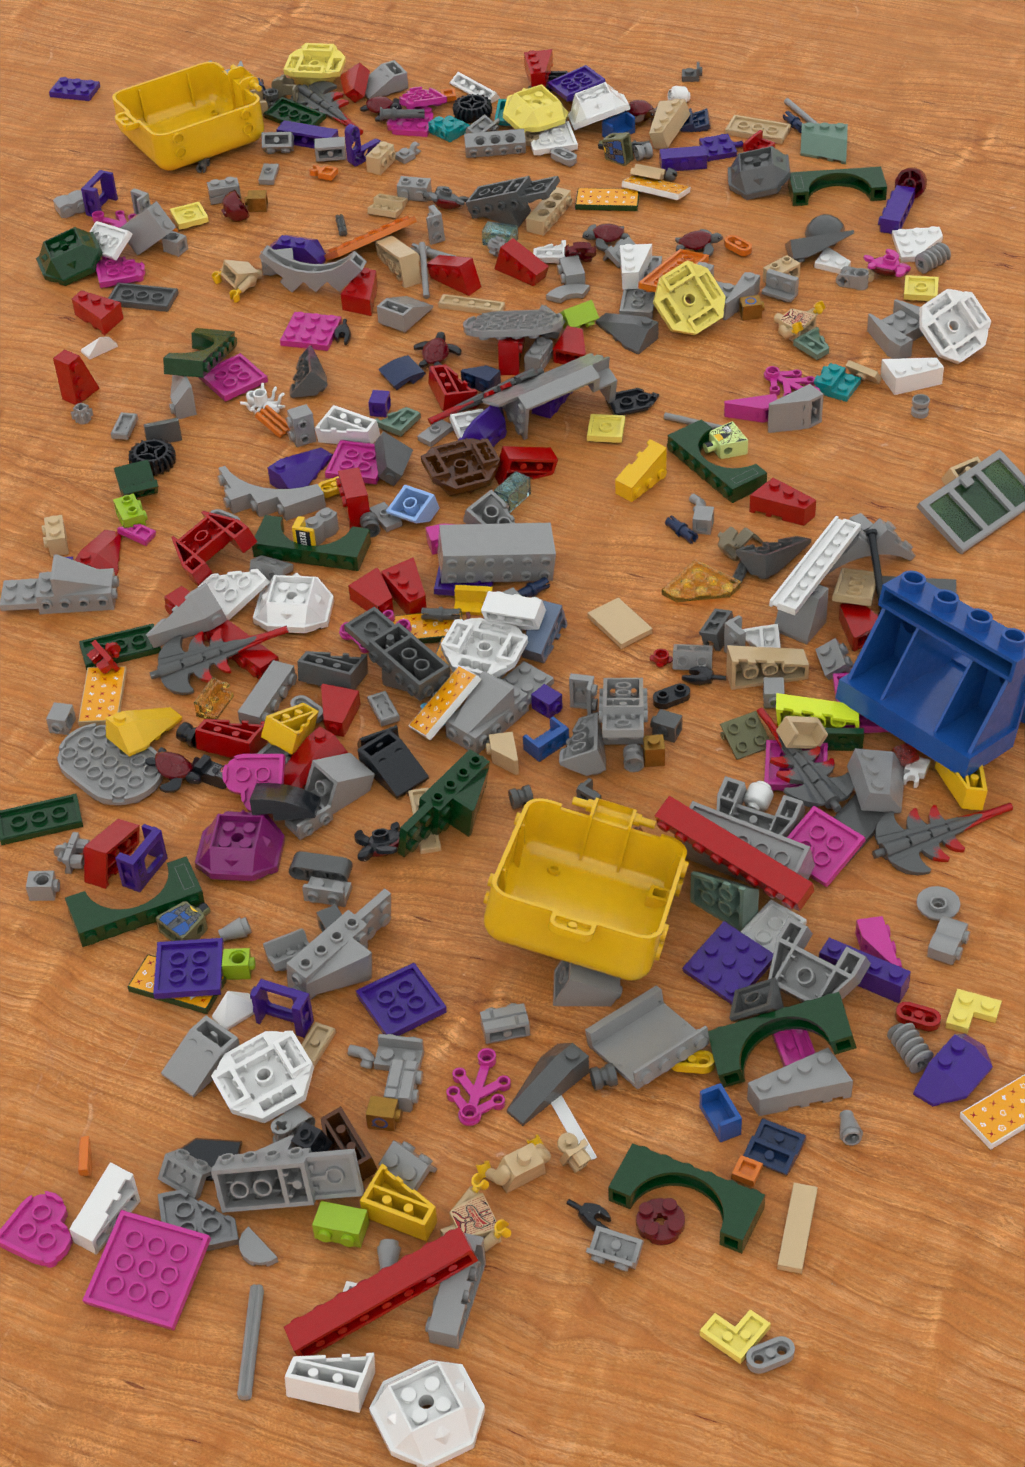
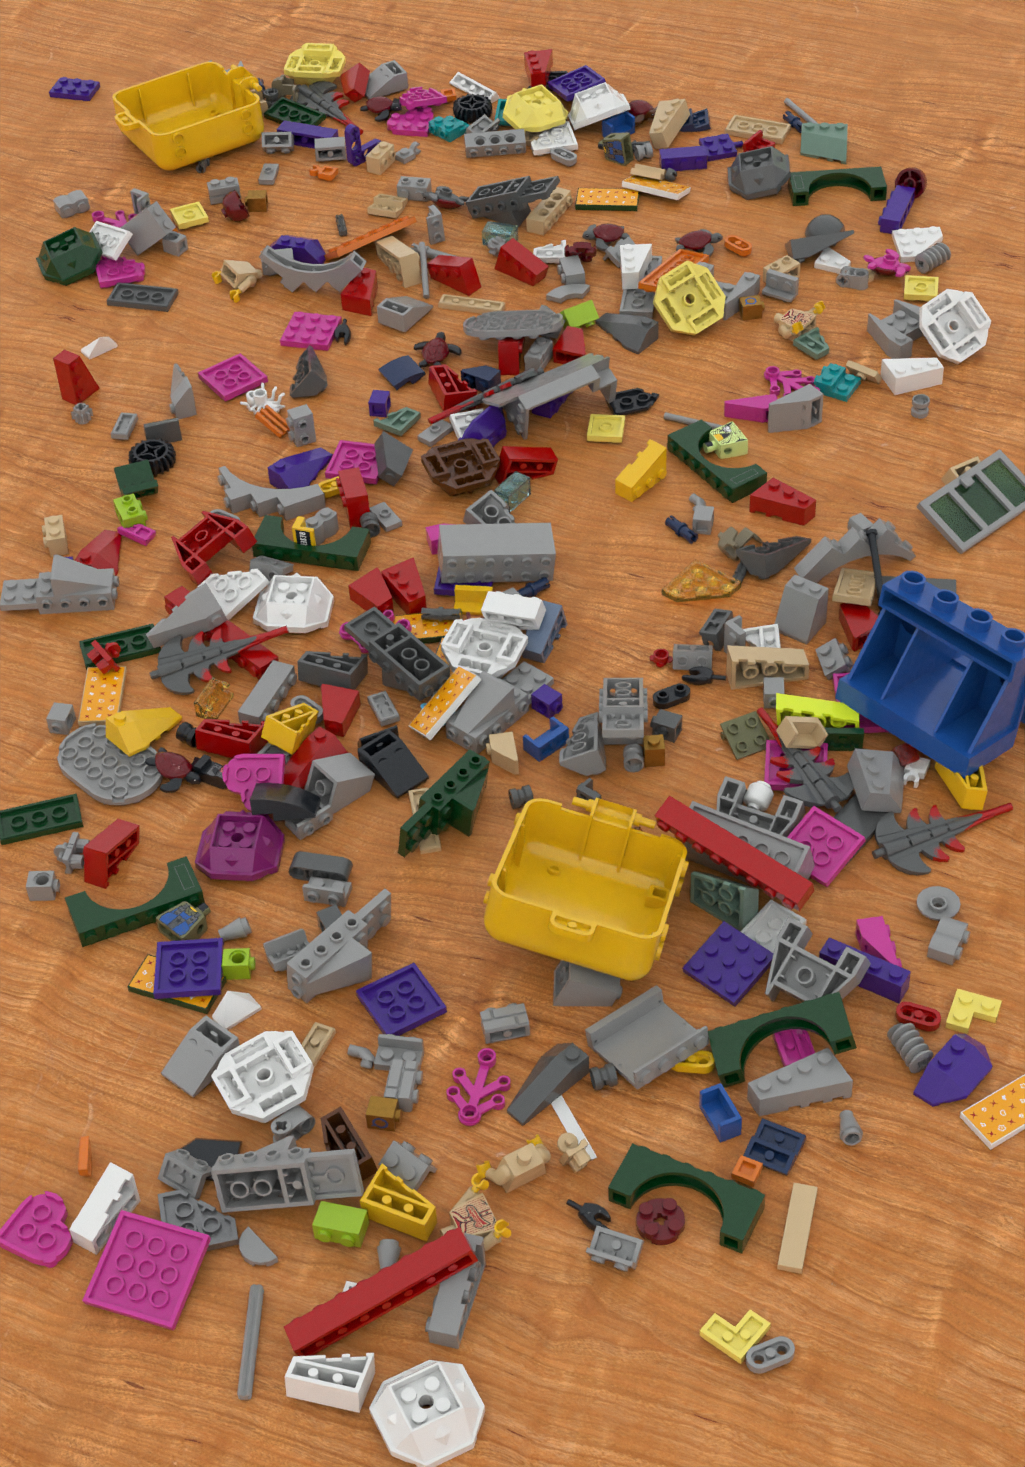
(90, 195): dark purple window -> none
(97, 310): red wedge -> none
(133, 867): dark purple window -> none
(213, 346): dark green arch -> none
(299, 1014): dark purple window -> none
(311, 1137): black brick -> none
(347, 426): white wedge -> none
(379, 844): black animal -> none
(395, 114): dark grey pin -> none
(414, 505): light blue slope -> none
(583, 692): light grey bracket -> none
(619, 623): tan tile -> none
(678, 92): white head -> none
(691, 75): dark grey bracket -> none
(756, 1000): dark grey slope -> none
(815, 565): white plate -> none

